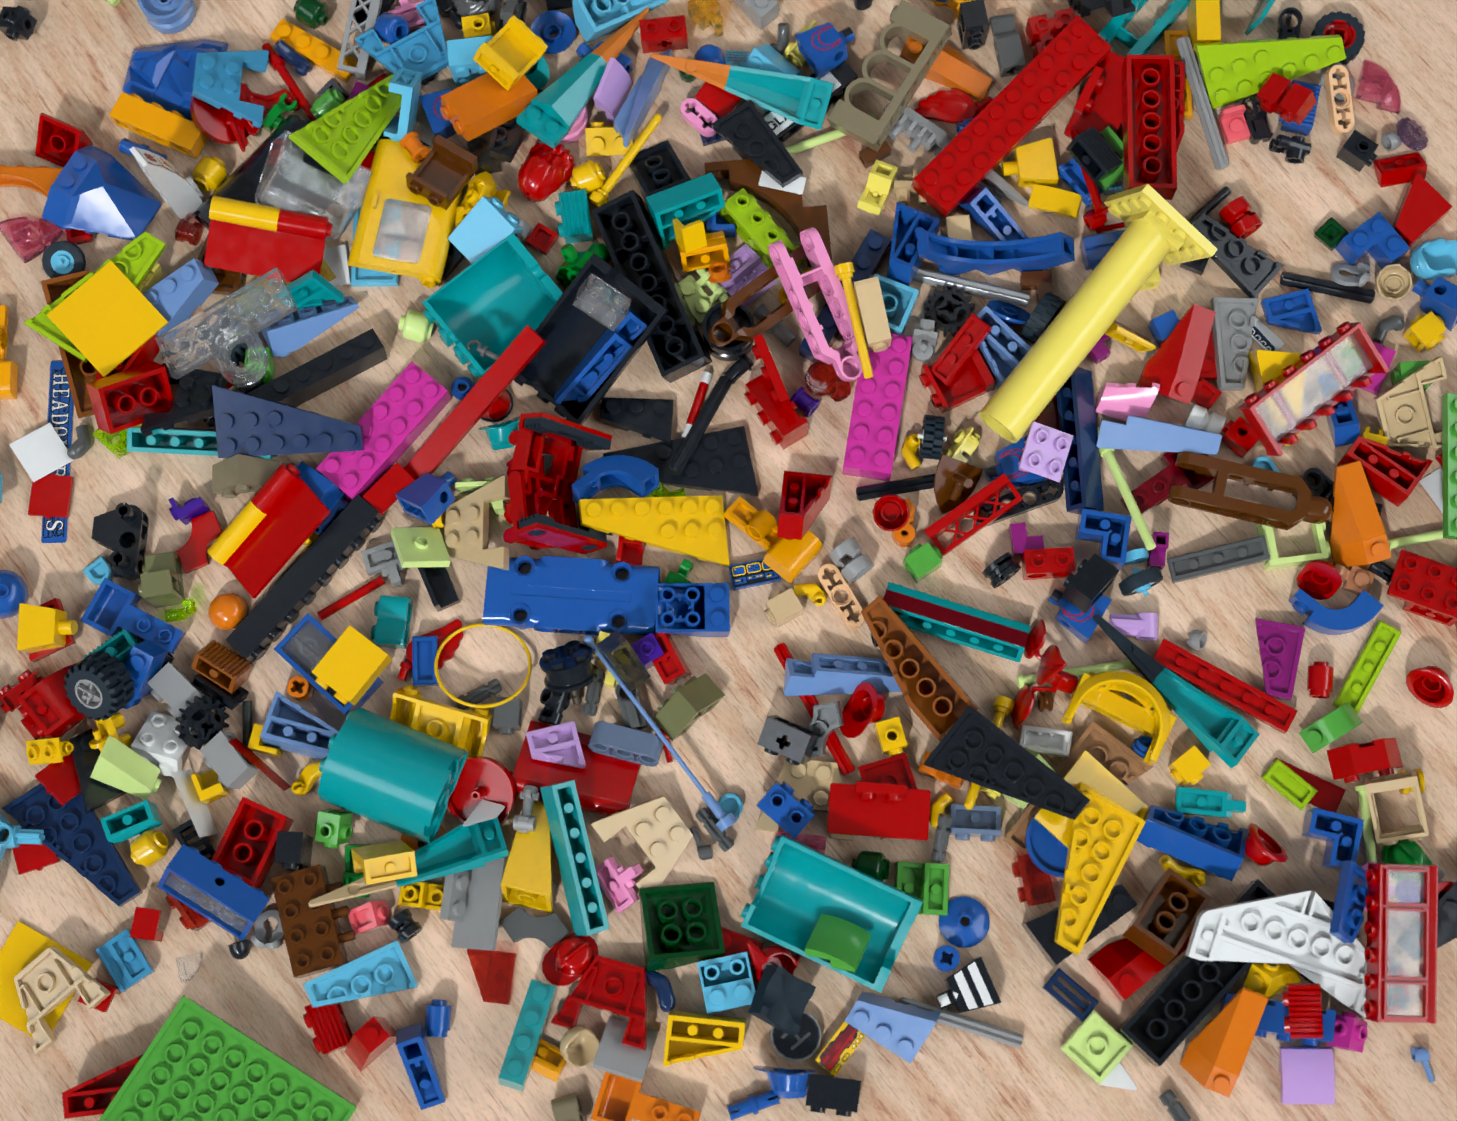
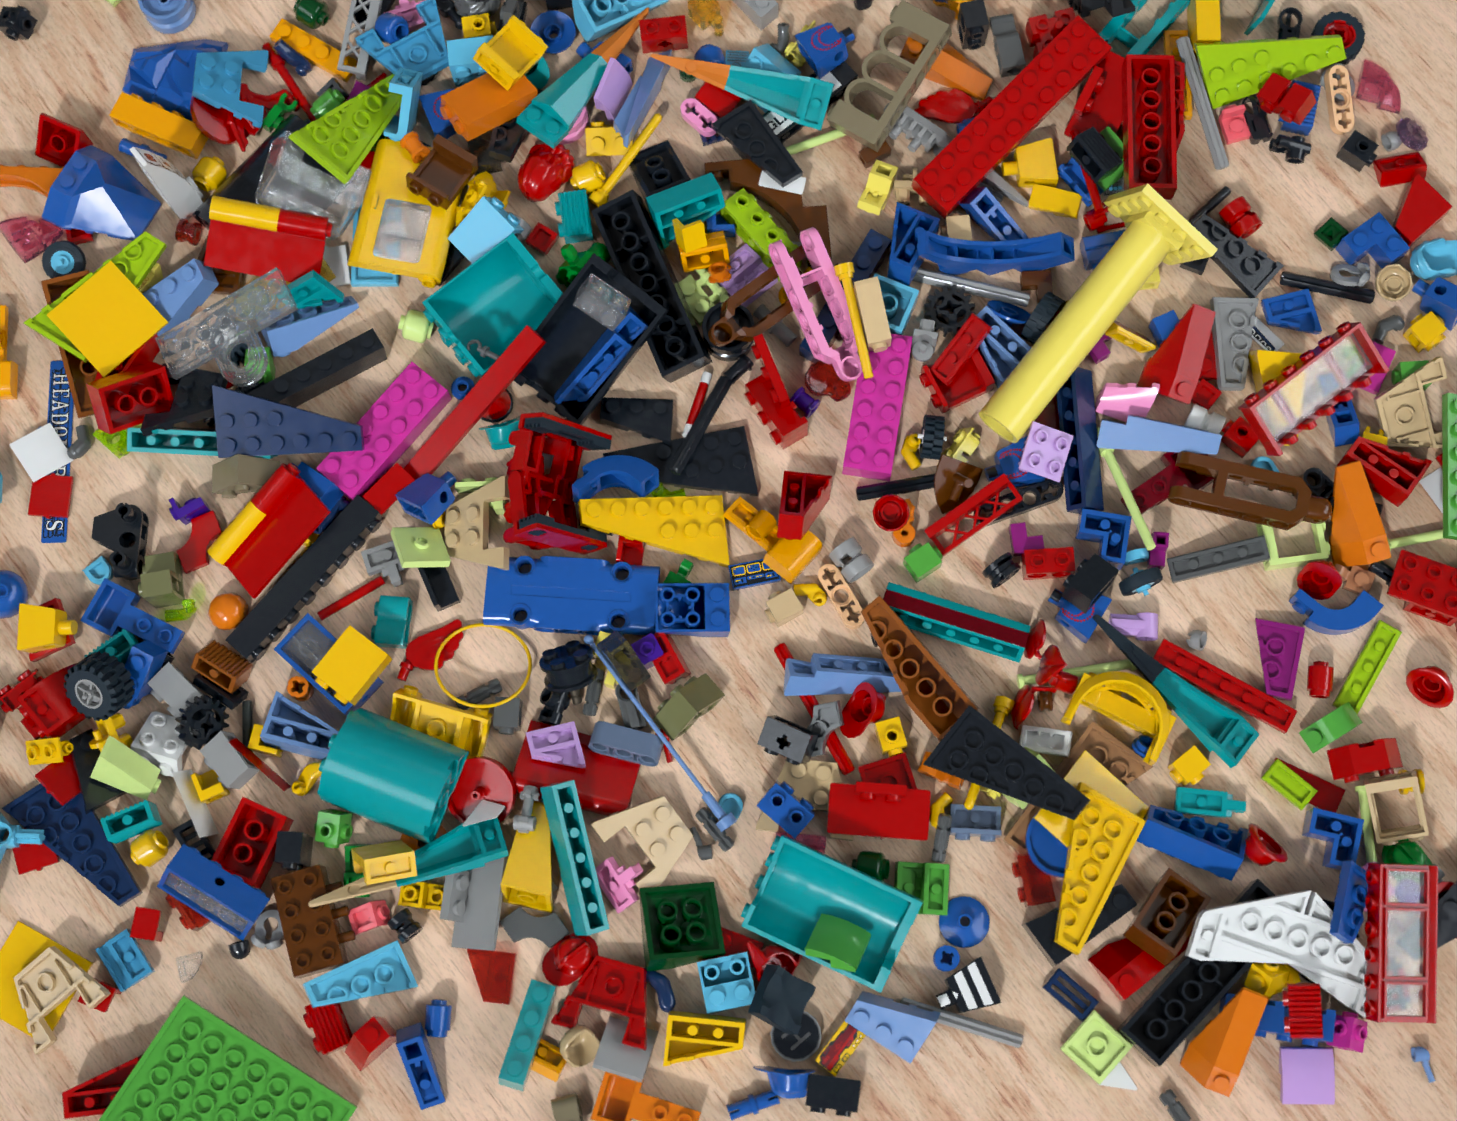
(423, 657): blue tile -> none
(1193, 875): yellow arm -> none

